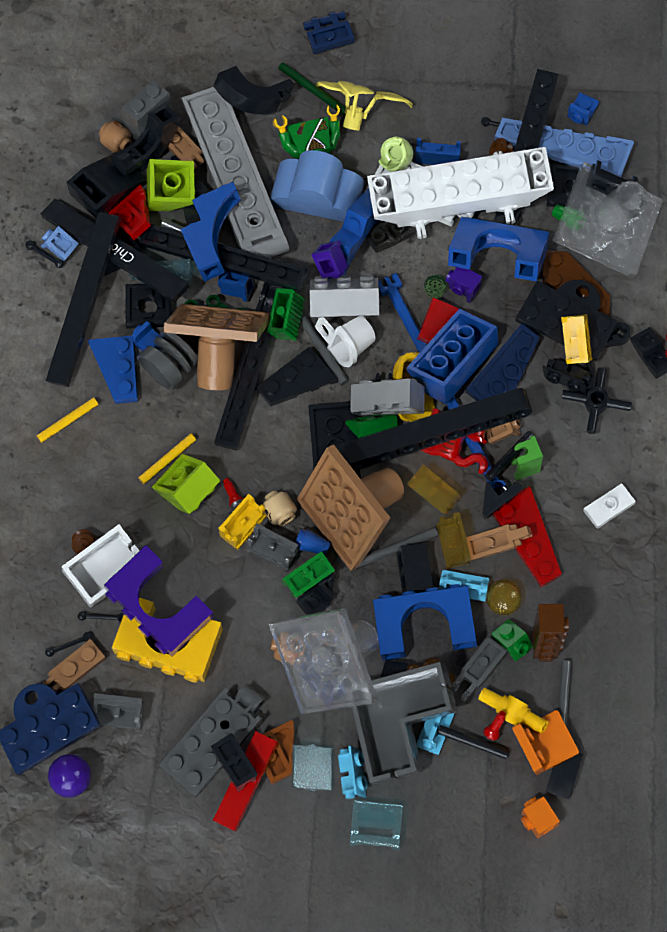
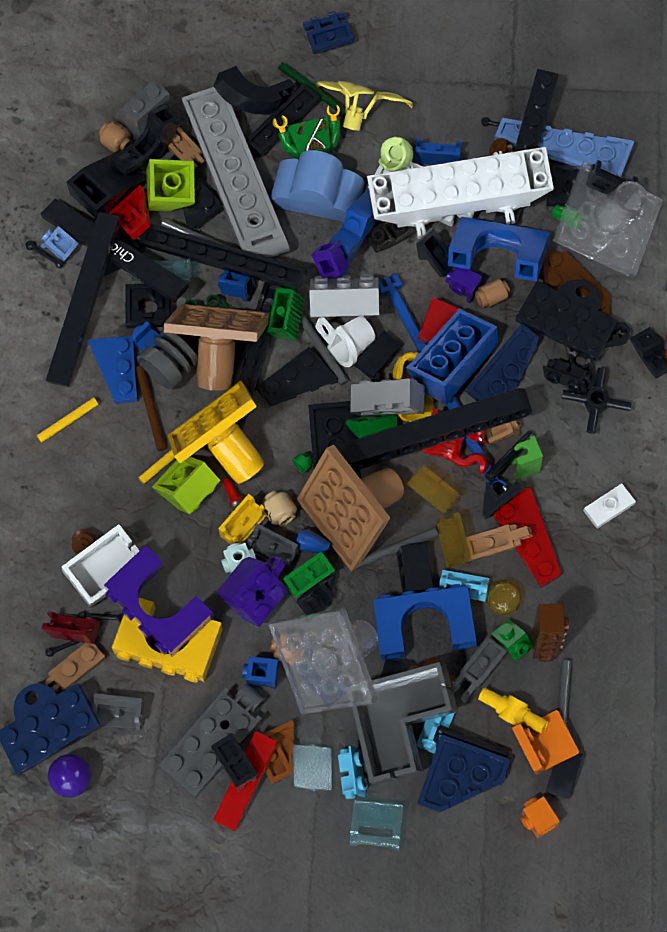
(71, 628): none -> dark red hinge
(150, 407): none -> reddish brown bar
(204, 234): blue arch -> none
(224, 438): none -> yellow piece
(234, 553): none -> light aqua brick
(254, 588): none -> dark purple hinge
(267, 665): none -> blue brick
(293, 109): none -> black plate
(303, 462): none -> green hinge
(377, 354): none -> black slope
(435, 251): none -> black slope
(435, 286): clear green tile -> none
(459, 774): none -> dark blue plate
(492, 293): none -> medium nougat brick
(492, 731): red piece -> none
(576, 339): yellow hinge -> none
(582, 109): blue bracket -> none

